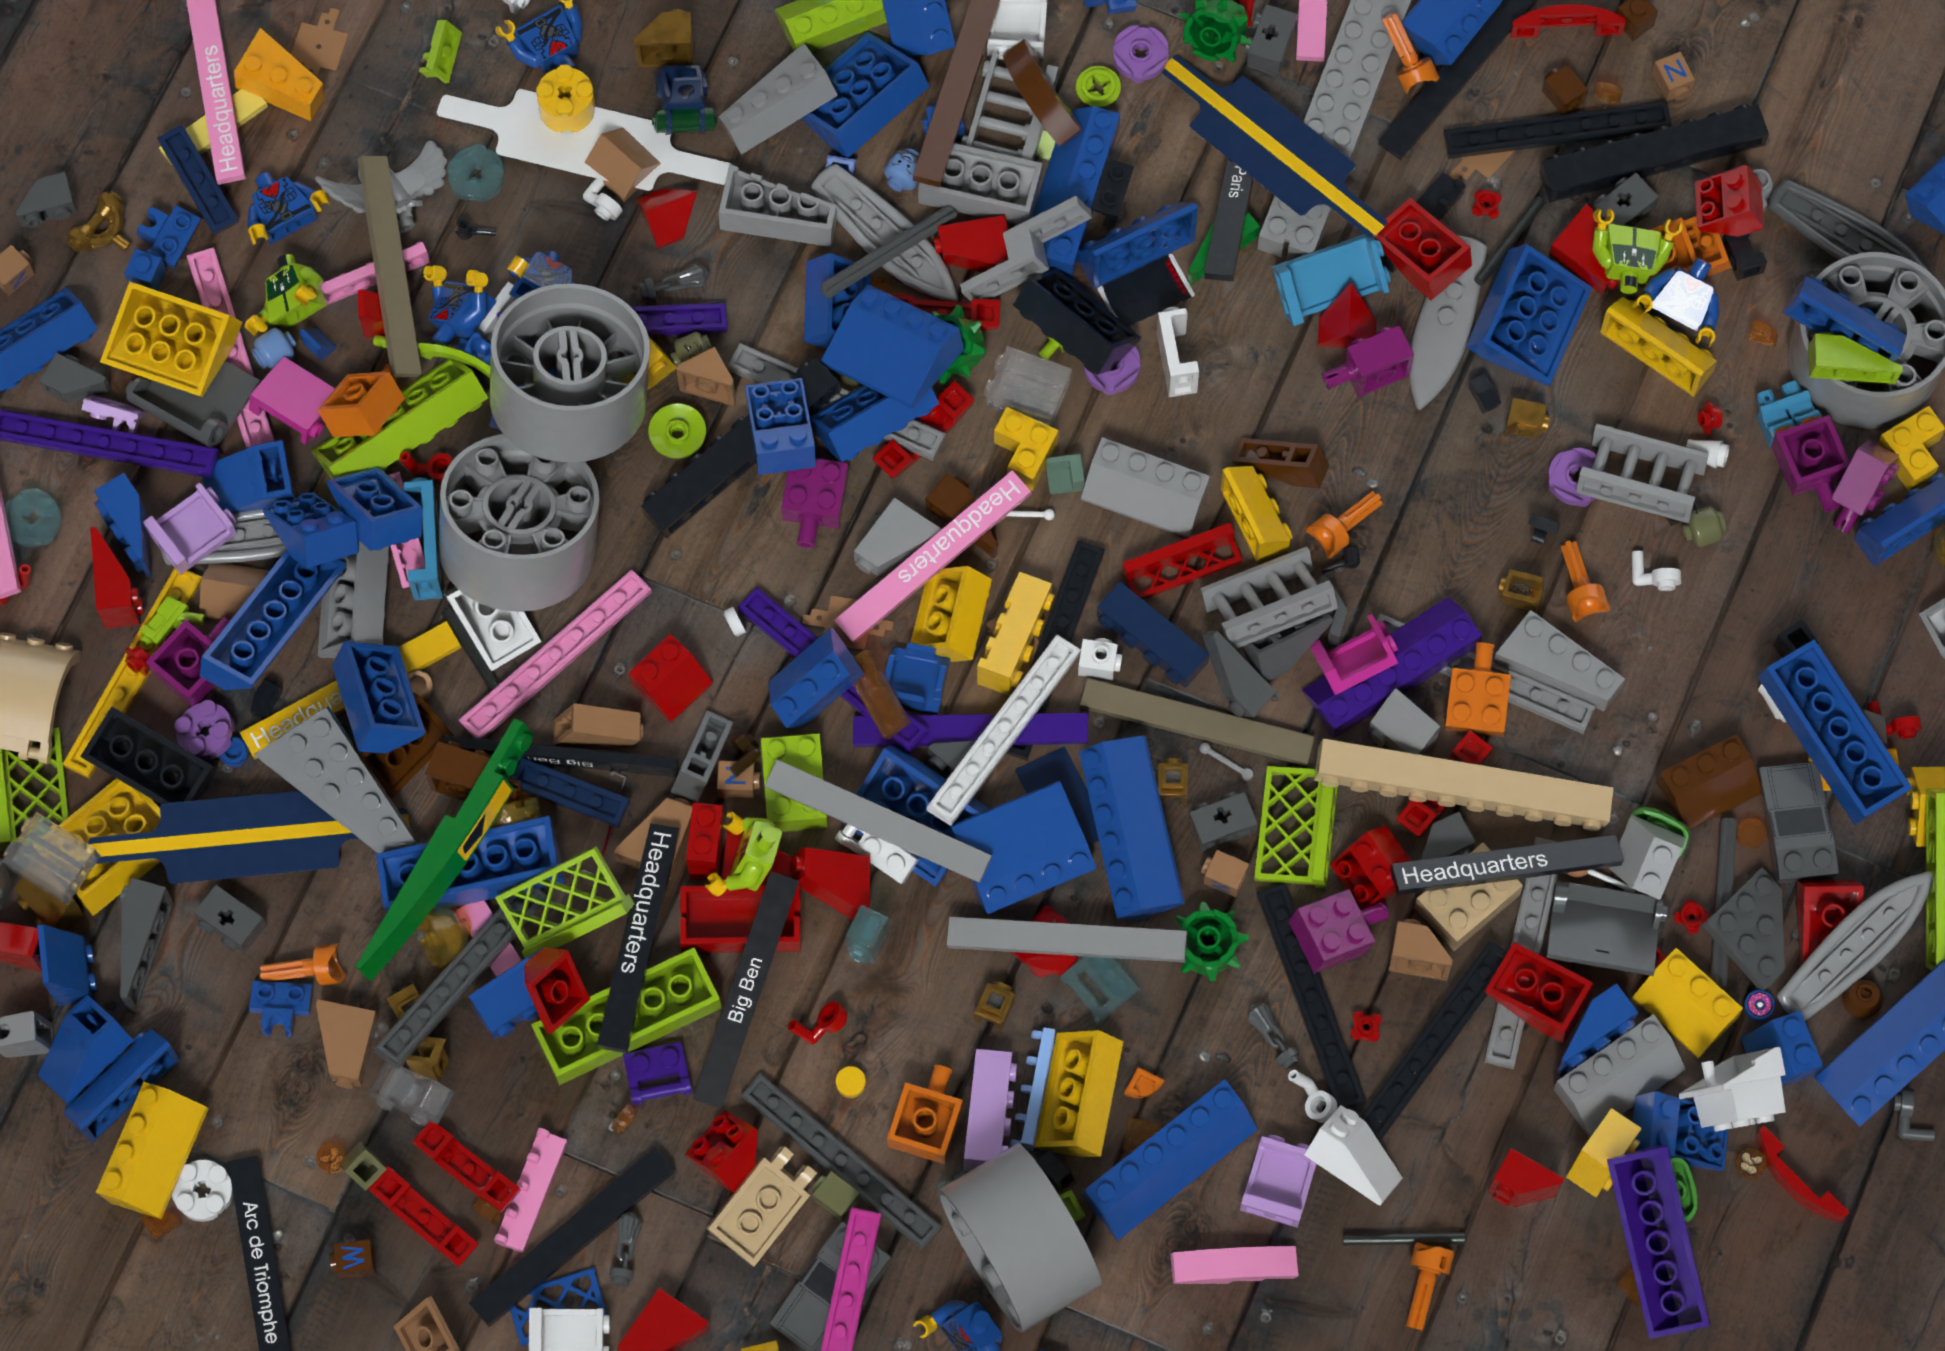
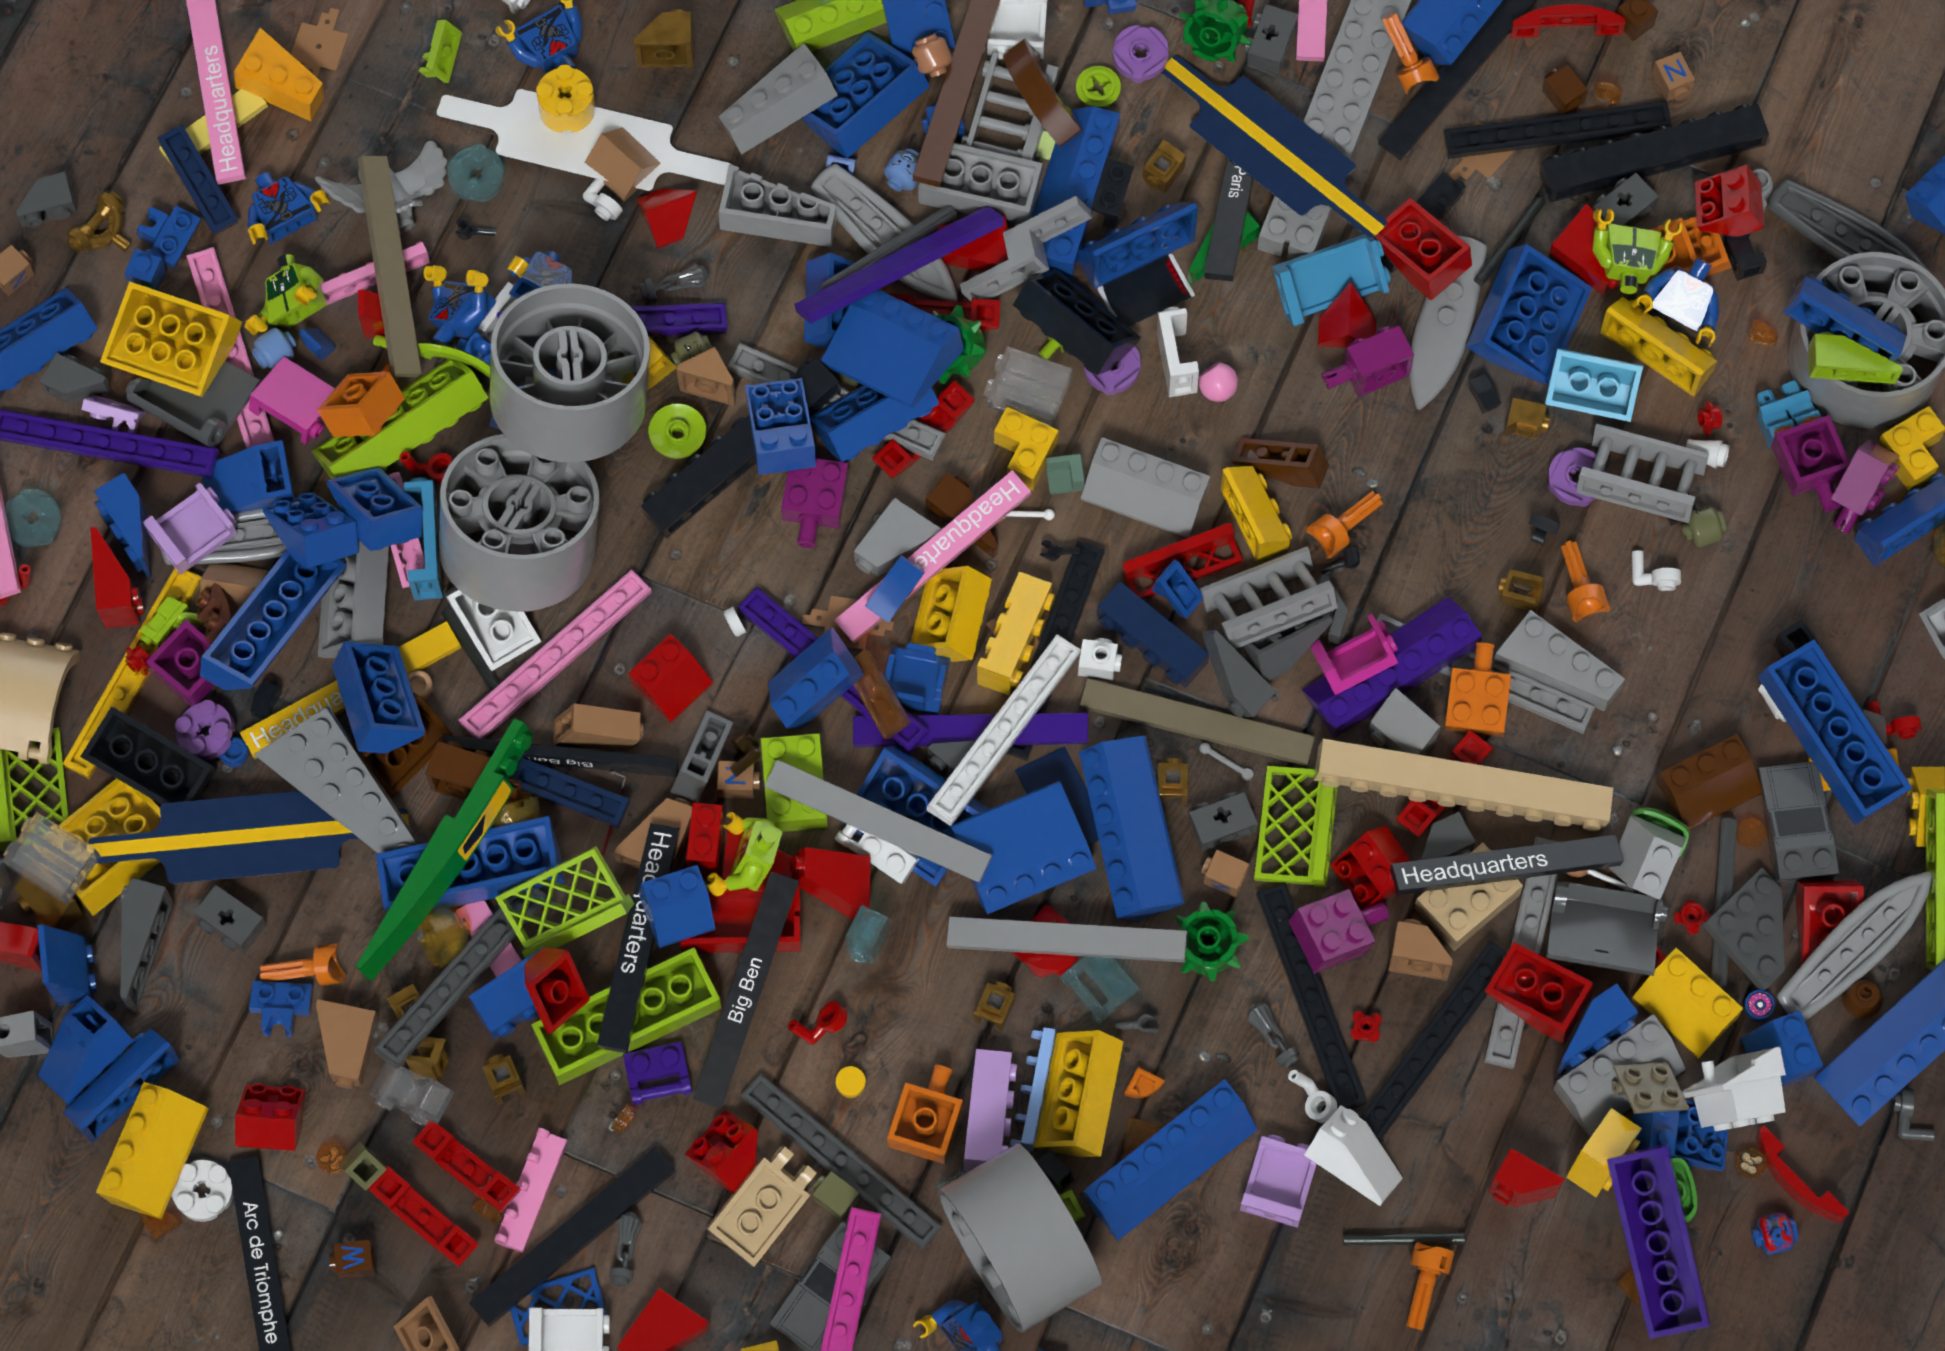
(213, 611): none -> copper slope
(269, 1117): none -> red slope
(502, 1077): none -> pearl gold window
(677, 906): none -> blue slope
(683, 101): dark blue piece -> none
(894, 589): none -> blue slope
(899, 264): none -> dark purple tile
(931, 55): none -> nougat head
(1055, 551): none -> black hand
(1141, 1023): none -> dark grey hand
(1164, 167): none -> pearl gold window
(1178, 589): none -> blue slope
(1218, 382): none -> bright pink piece
(1234, 1264): bright pink slope -> none
(1490, 197): red plate -> none
(1593, 384): none -> medium azure slope
(1649, 1087): none -> dark tan hinge
(1775, 1233): none -> blue head

